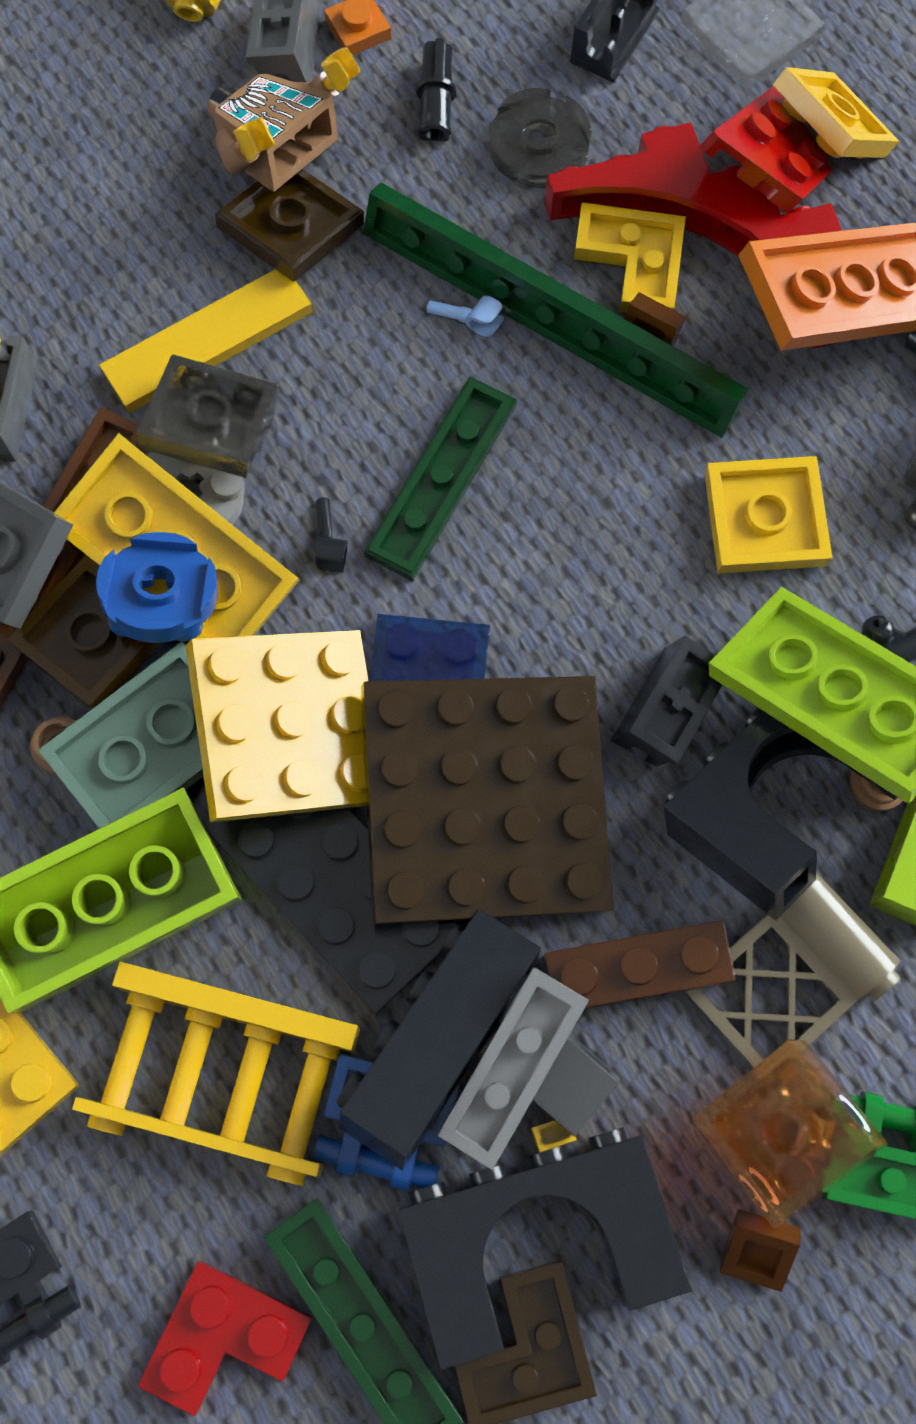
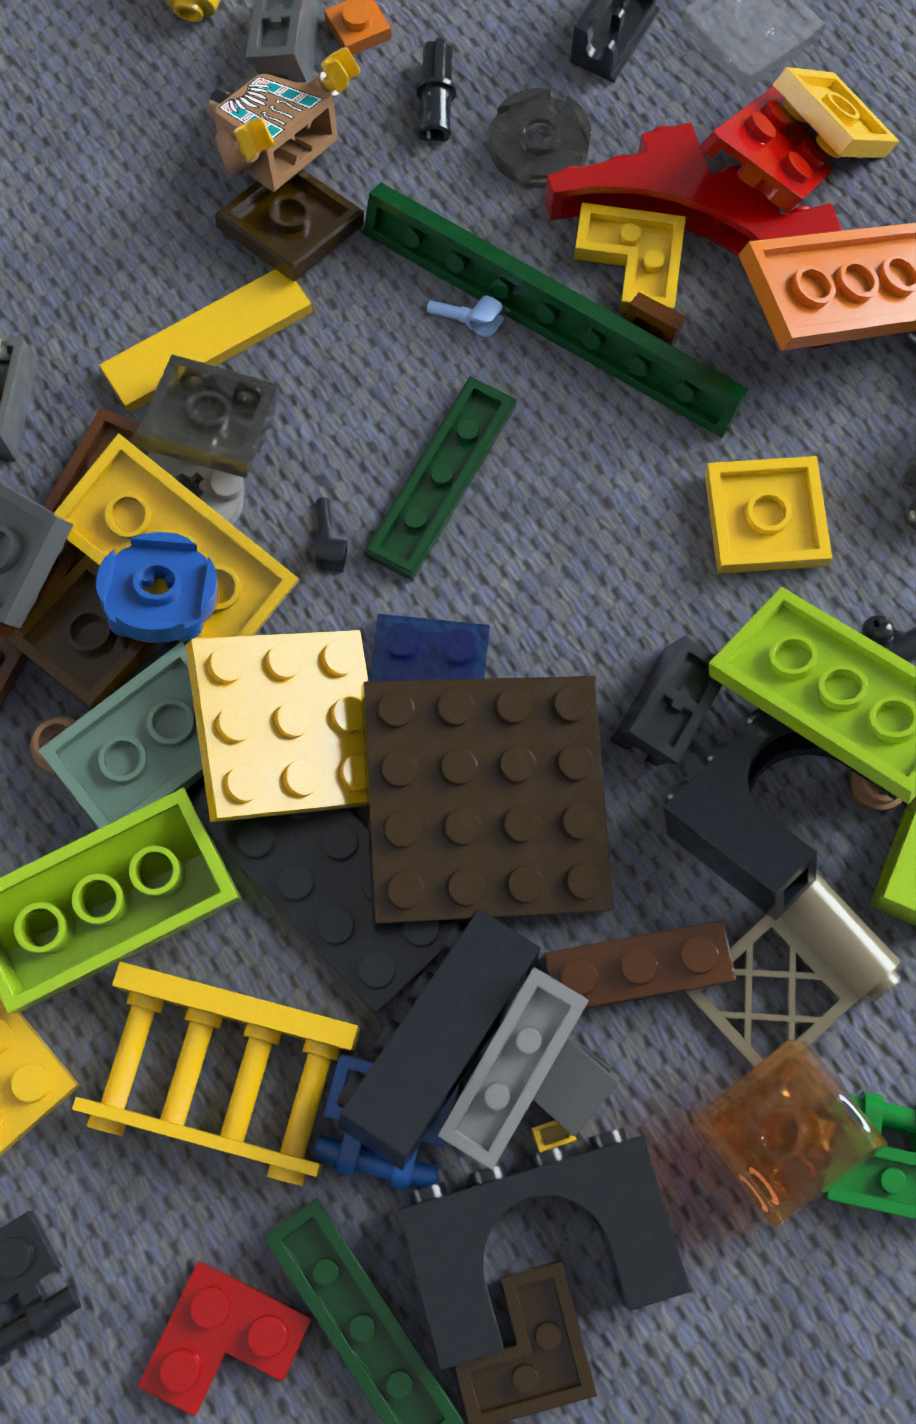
(759, 1251): reddish brown plate -> none

